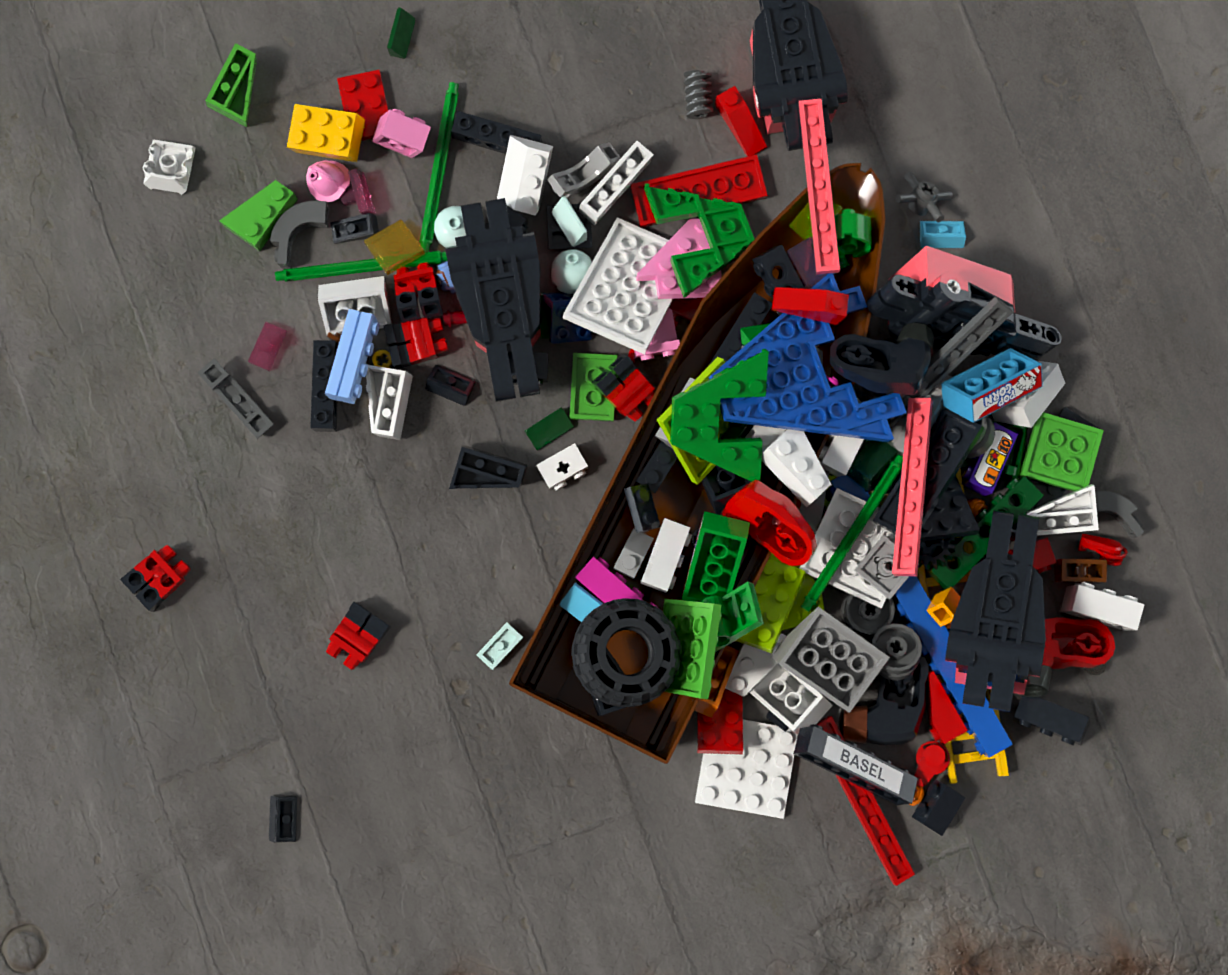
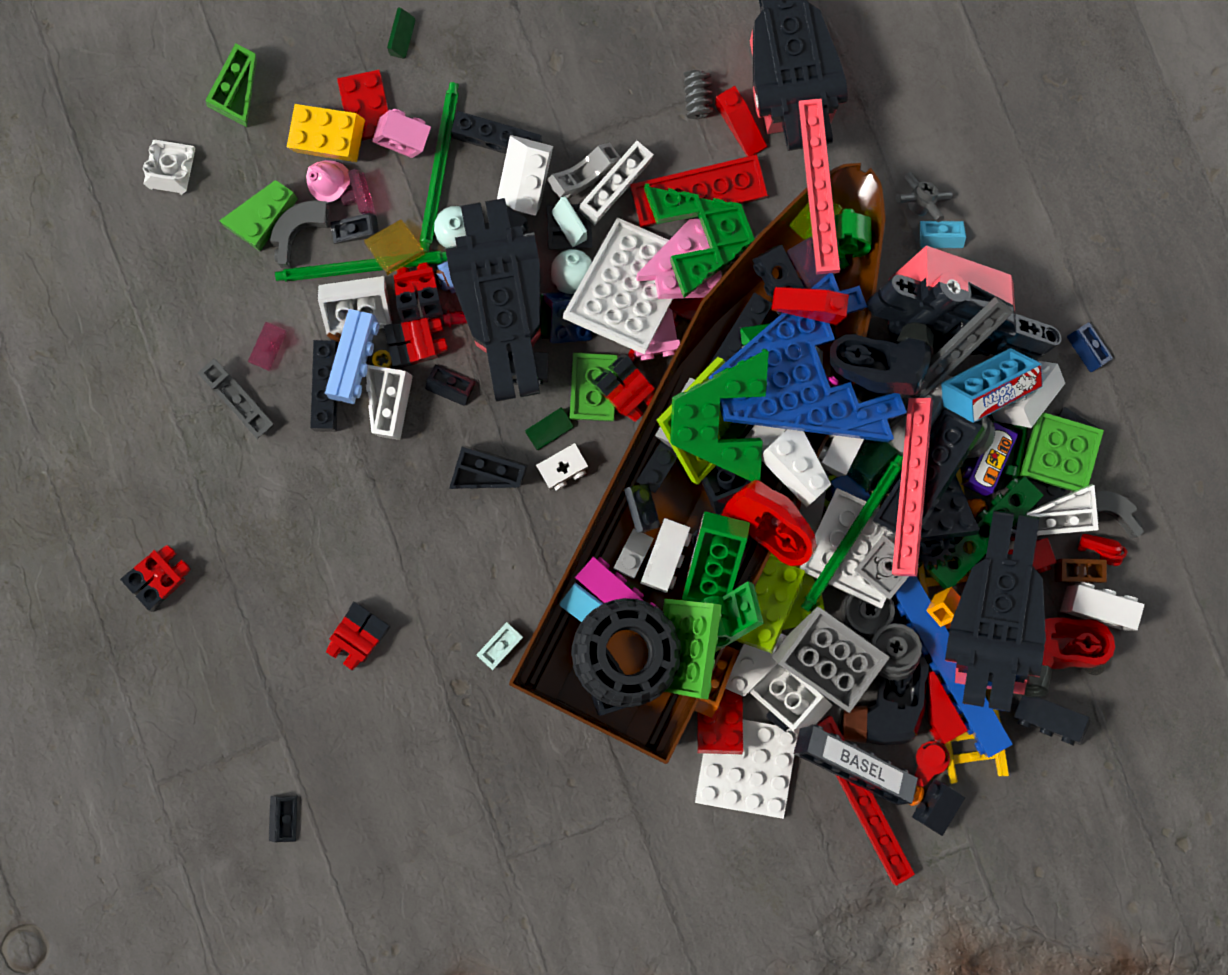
(1089, 347): none -> dark blue slope

